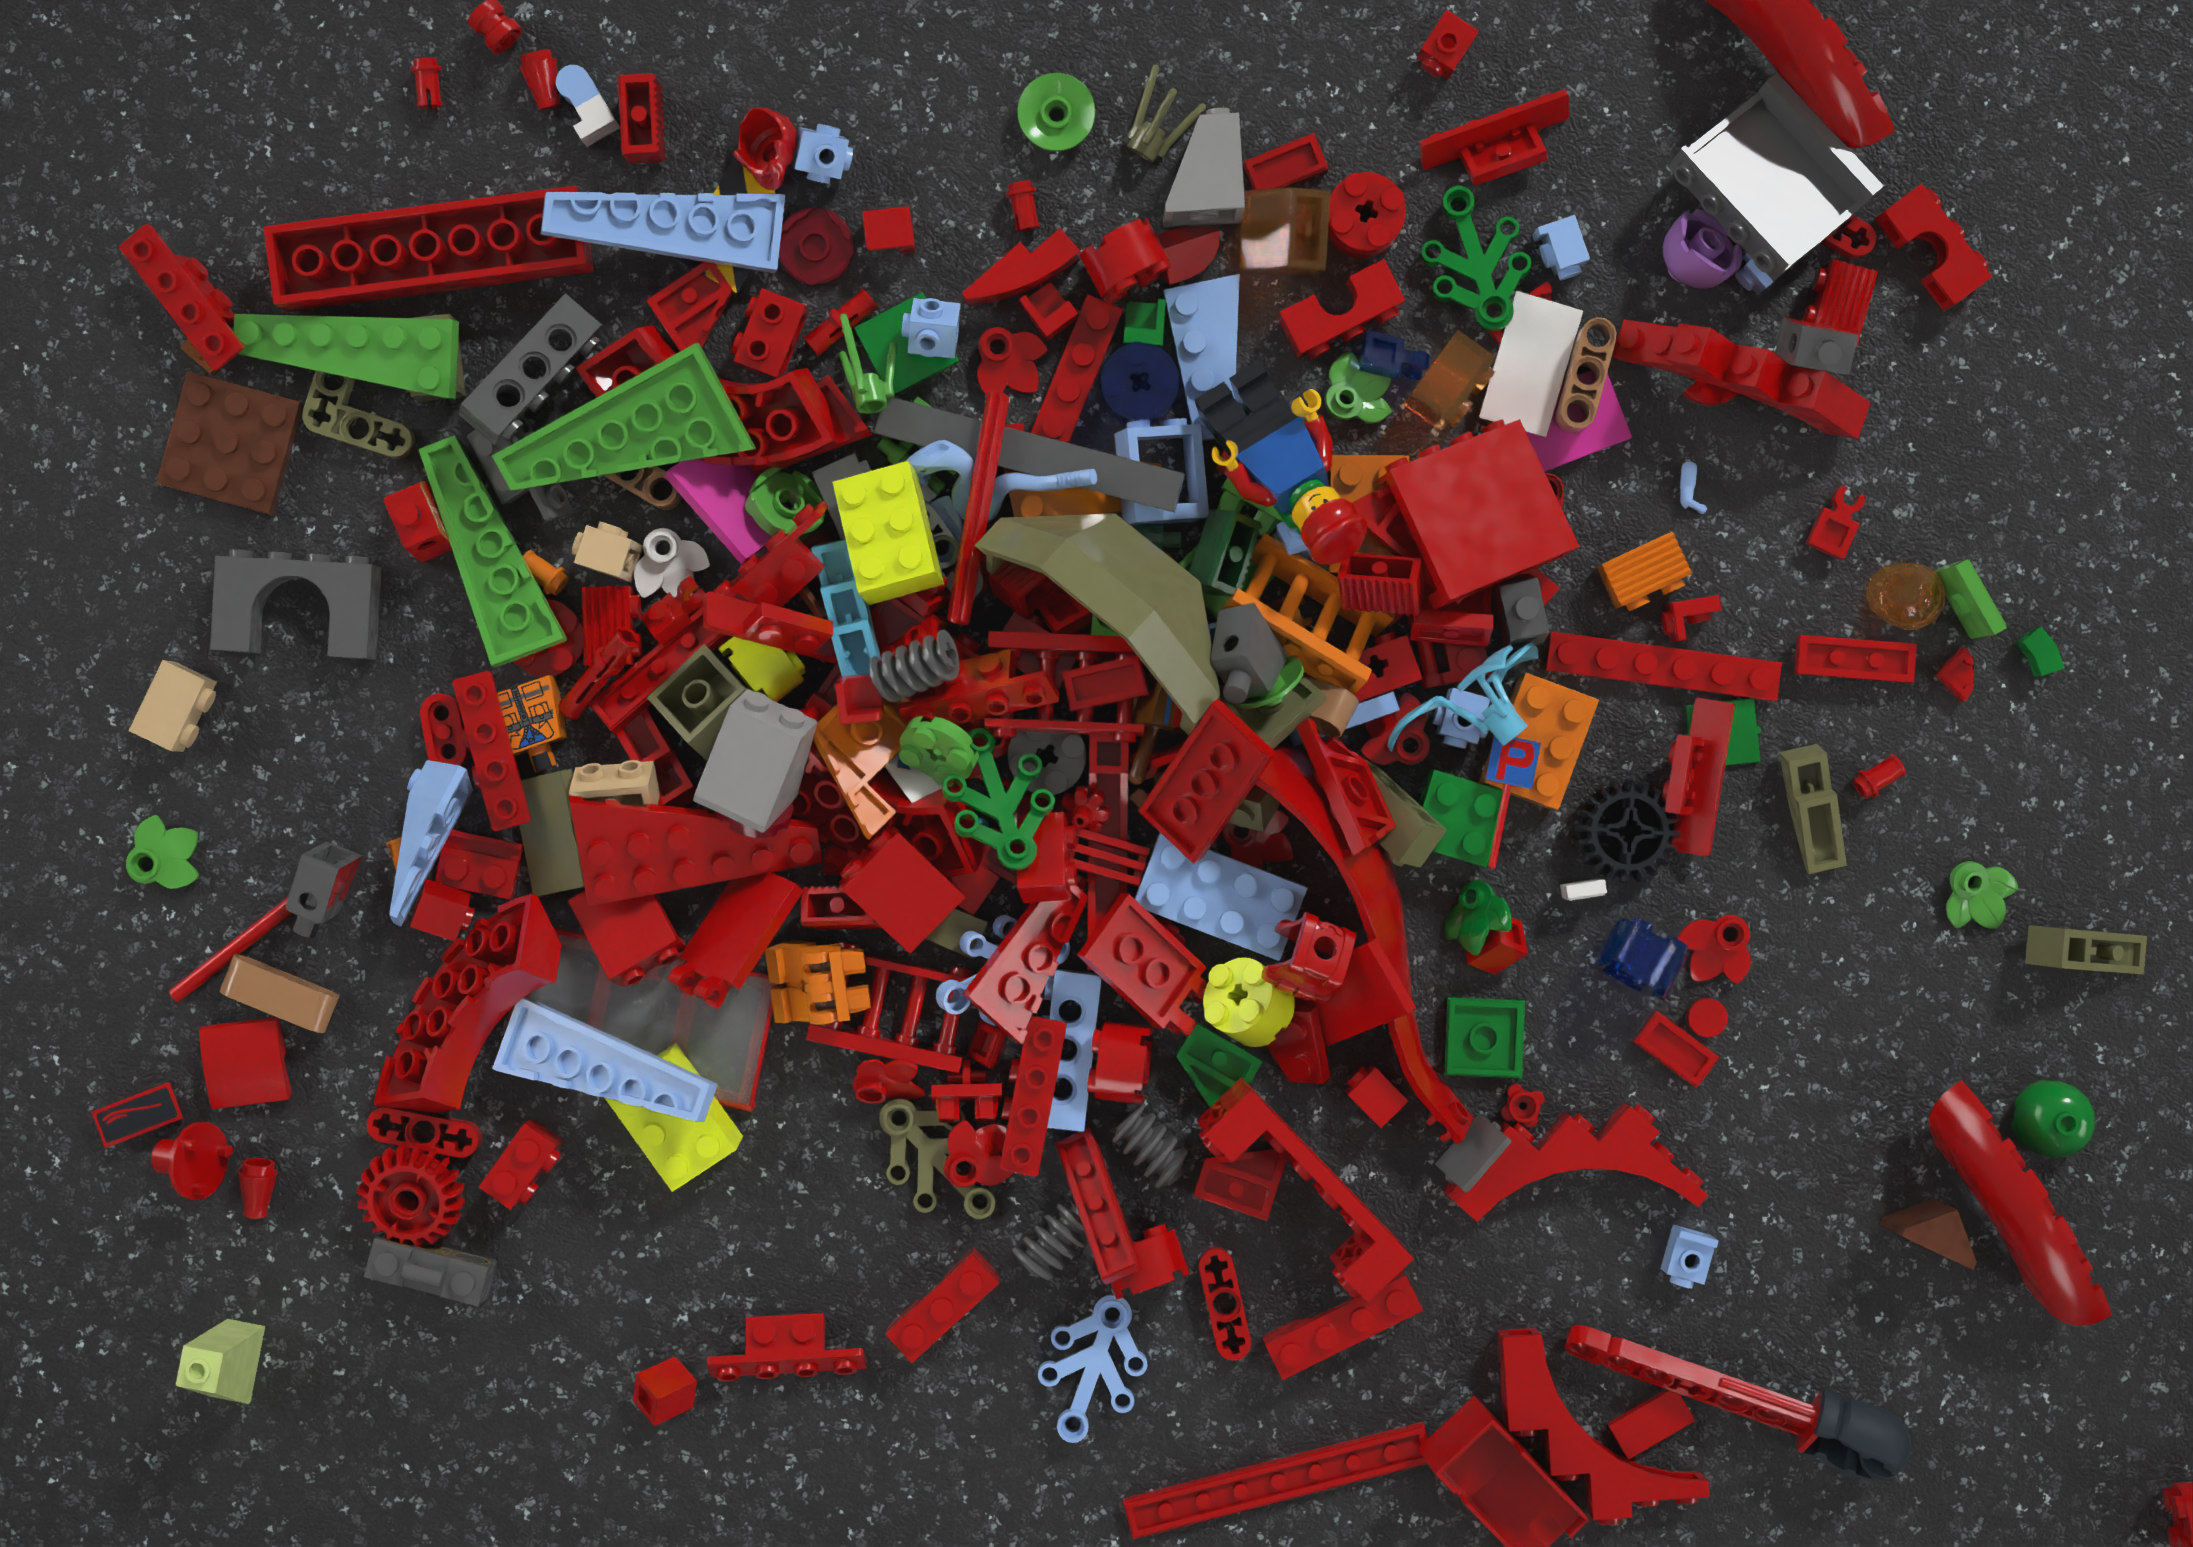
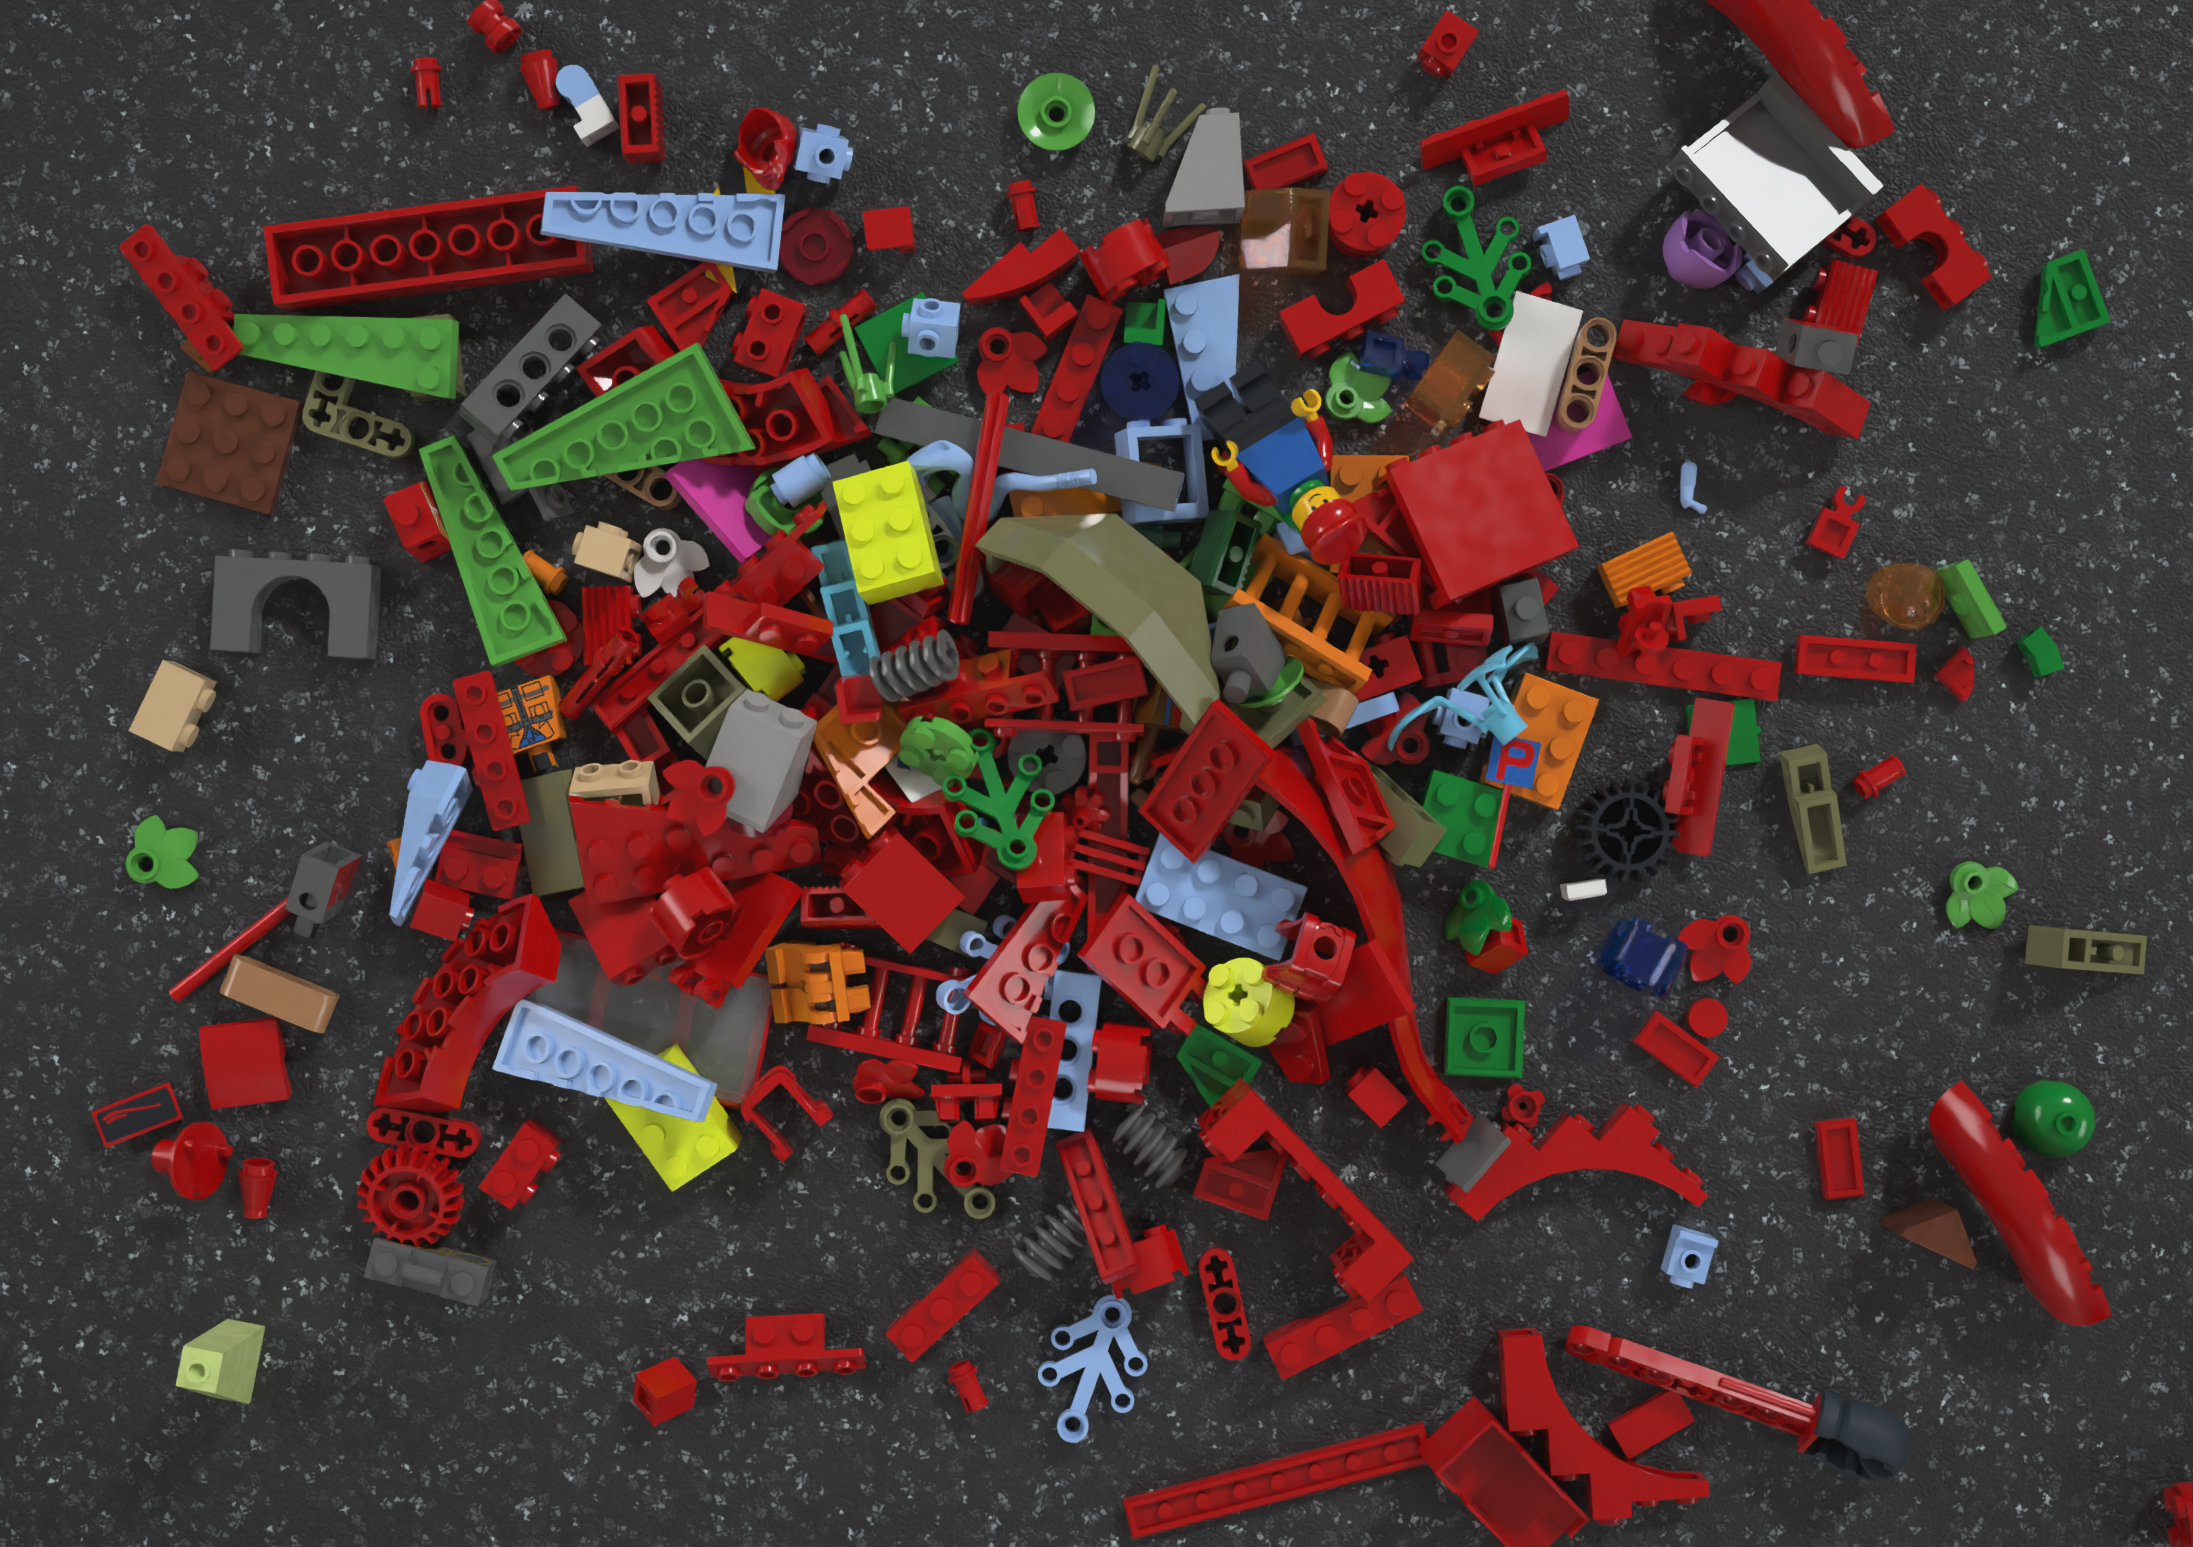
(695, 794): none -> red plate
(695, 913): none -> red brick
(800, 479): none -> light blue brick
(817, 1109): none -> red piece
(967, 1386): none -> red pin
(1644, 623): none -> red hips
(1839, 1158): none -> red tile
(2068, 300): none -> green wing

